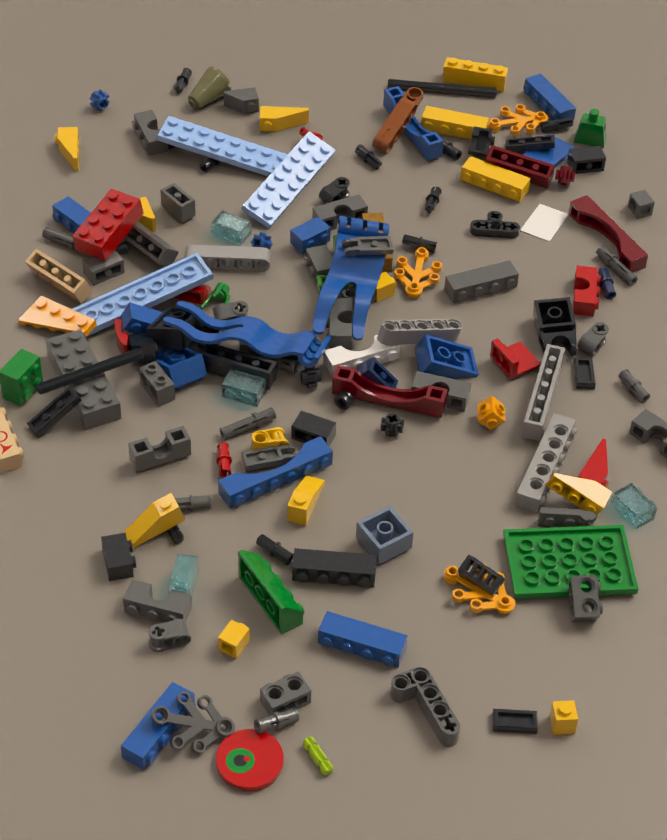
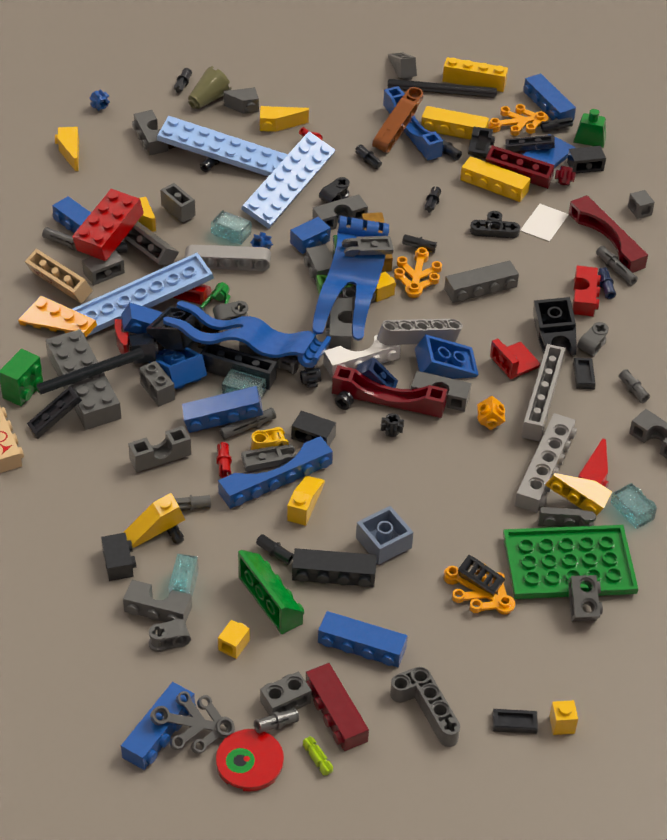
(222, 409): none -> brick
(337, 707): none -> dark red brick
(403, 65): none -> dark grey slope

